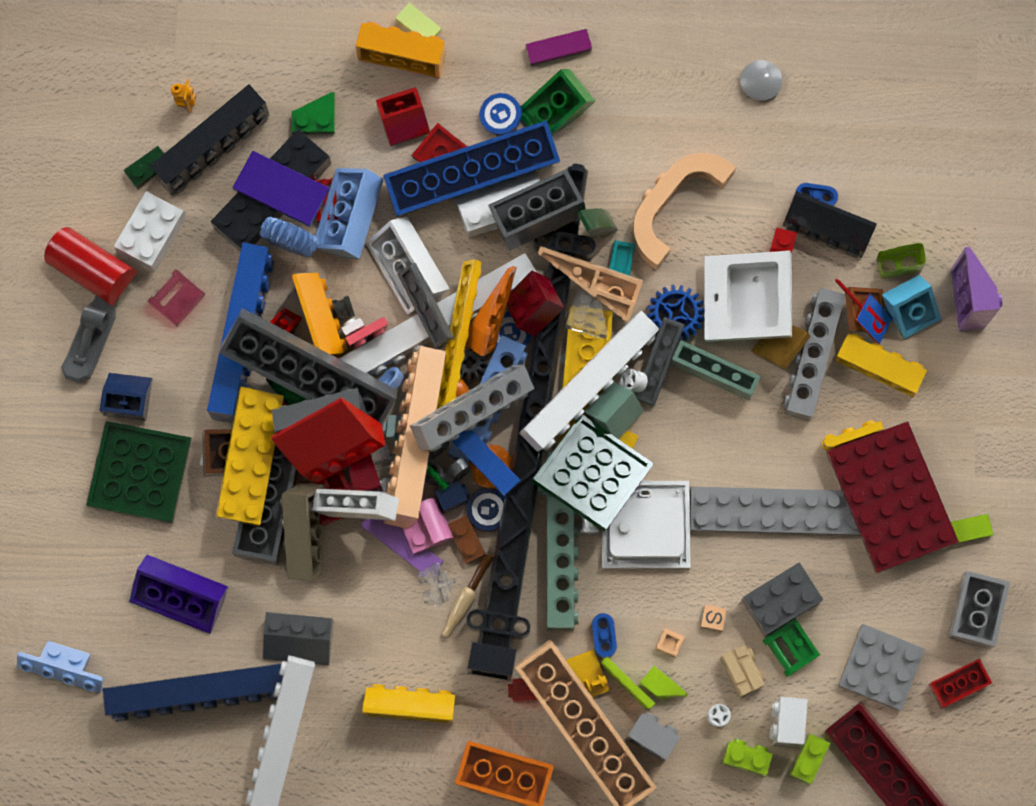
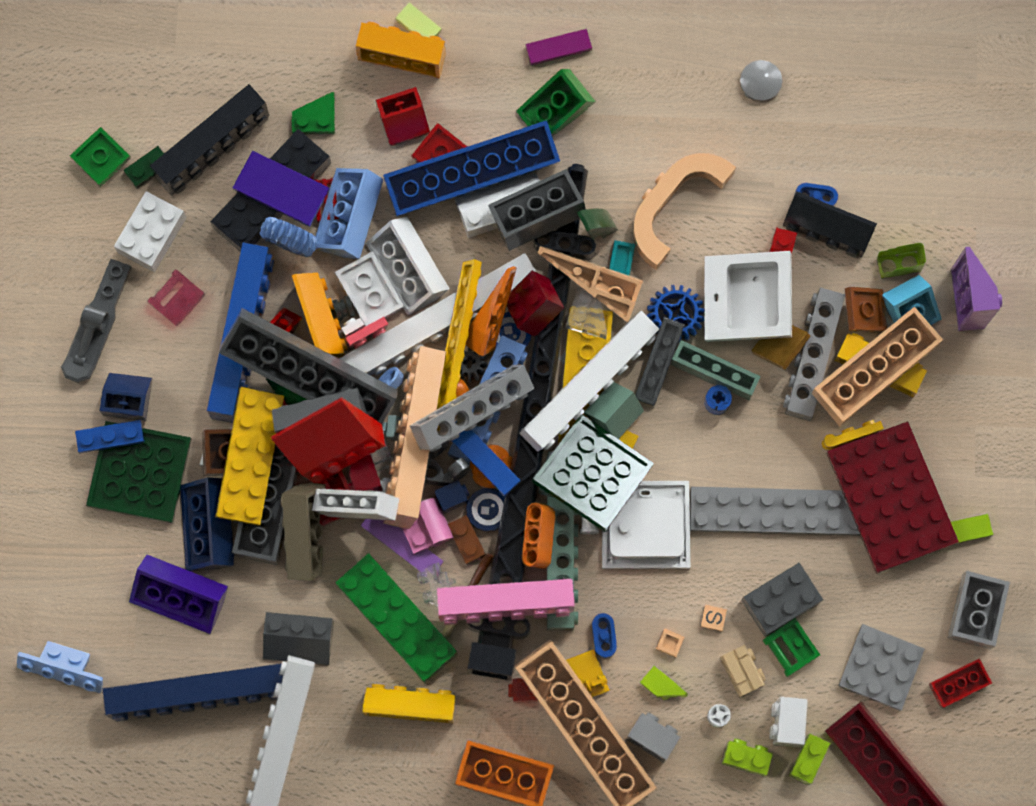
(88, 265): red brick -> none
(100, 156): none -> green plate
(109, 436): none -> blue plate
(184, 95): light orange hinge -> none
(205, 536): none -> dark blue slope
(369, 289): none -> white plate
(396, 618): none -> green brick
(425, 305): dark grey tile -> none
(437, 478): green piece -> none
(500, 114): blue tile -> none
(505, 600): none -> bright pink brick
(538, 536): none -> orange beam
(627, 684): lime tile -> none
(633, 380): white wheel -> none
(718, 399): none -> blue piece
(871, 317): blue piece -> none
(877, 366): none -> light nougat brick

